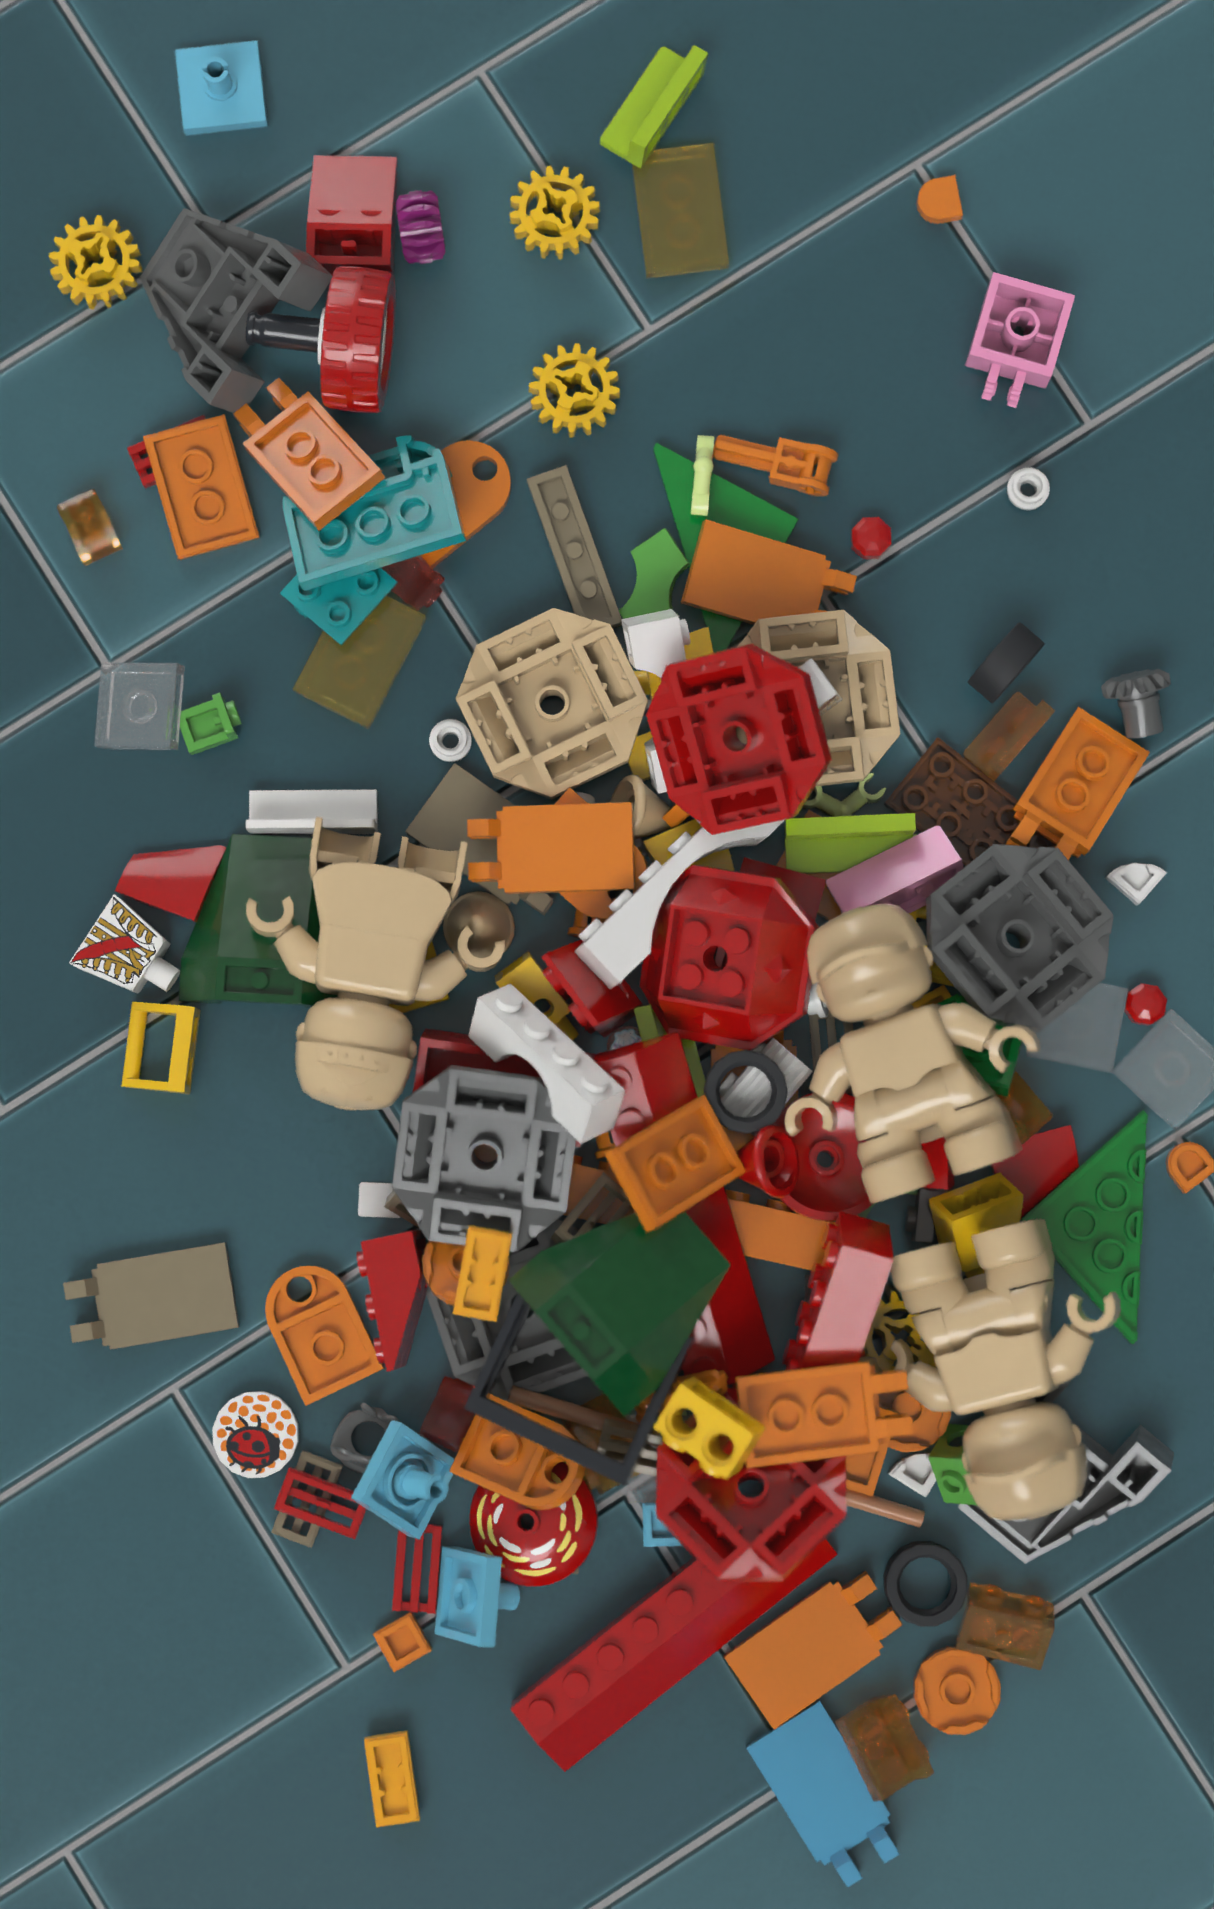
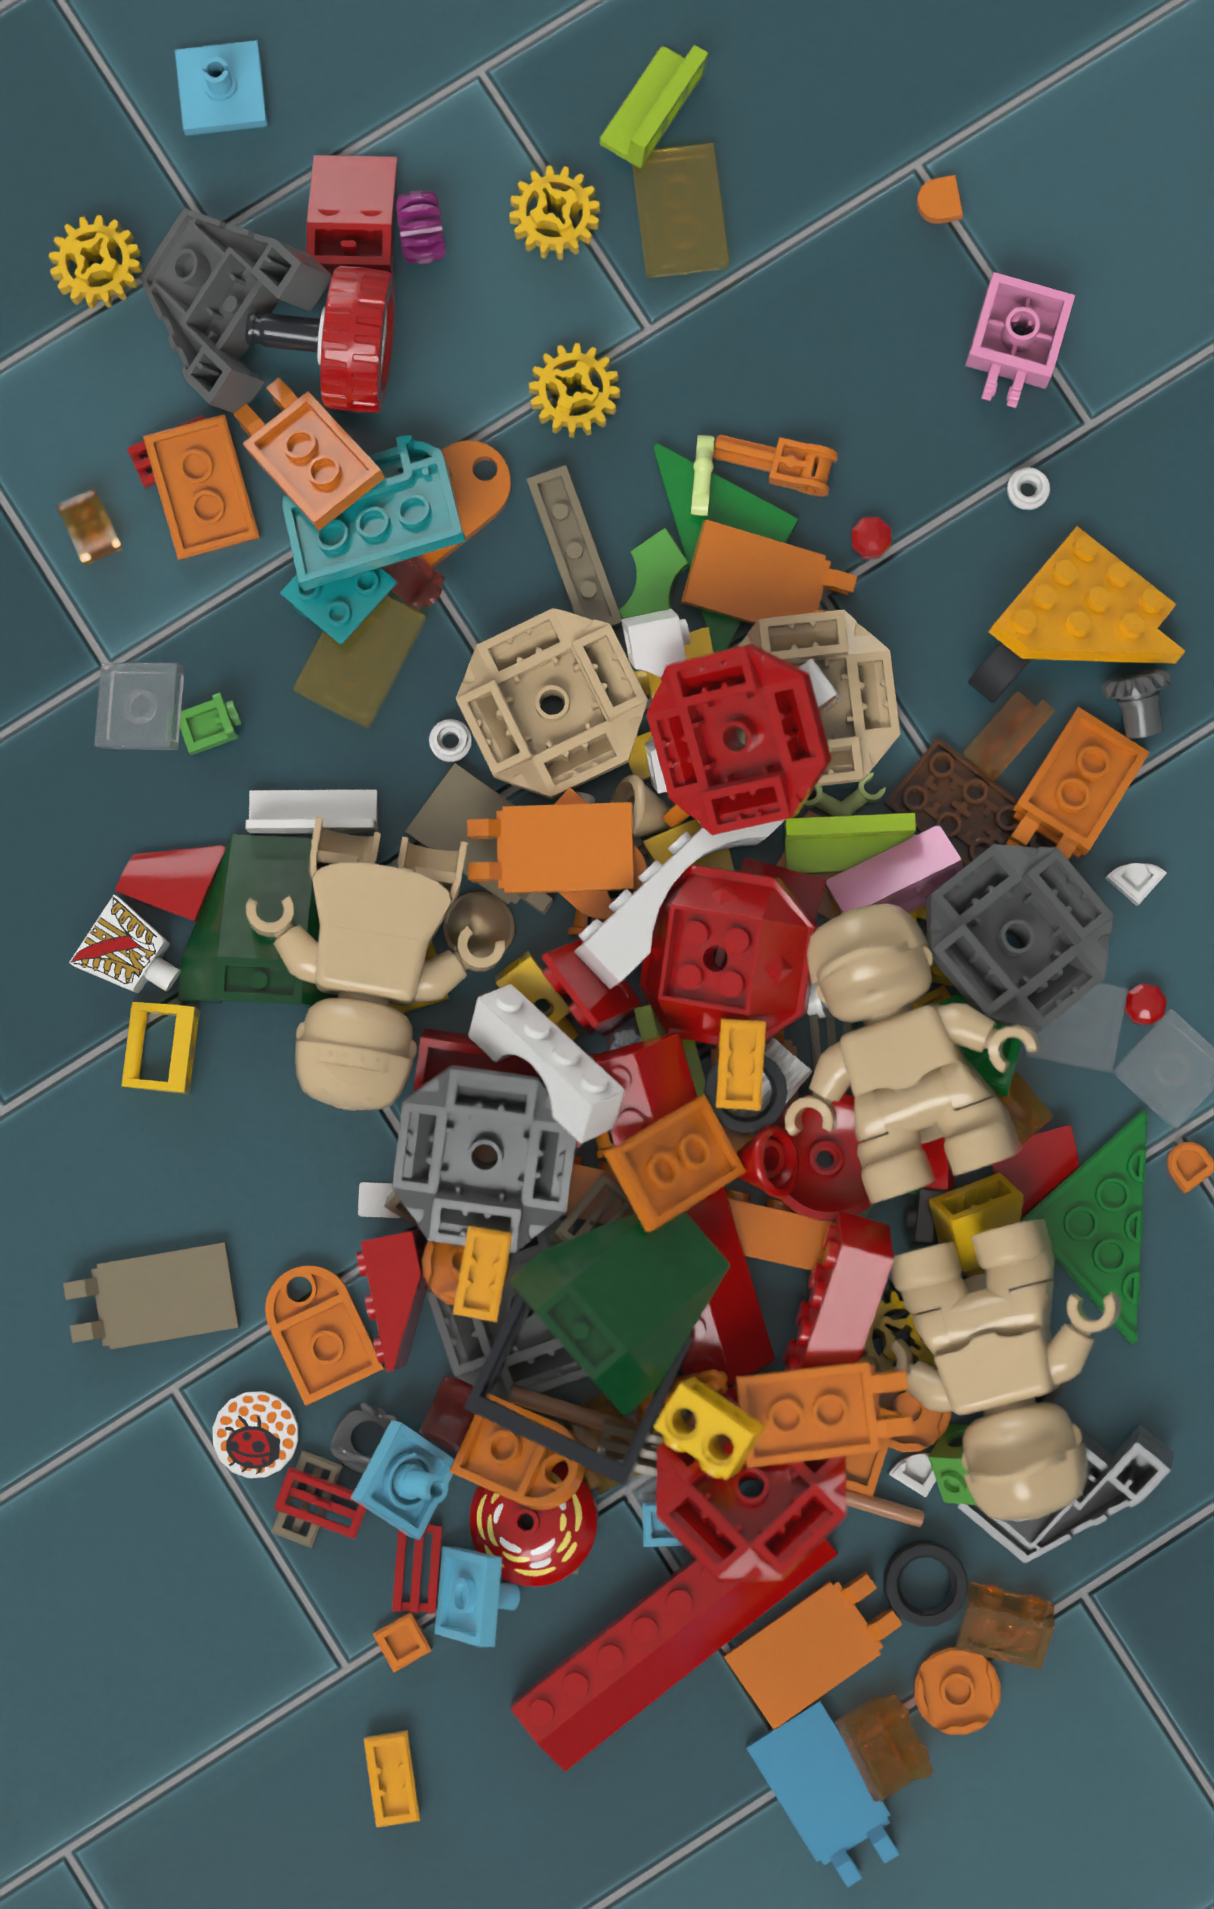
(740, 1064): none -> light orange plate
(1088, 610): none -> light orange wing

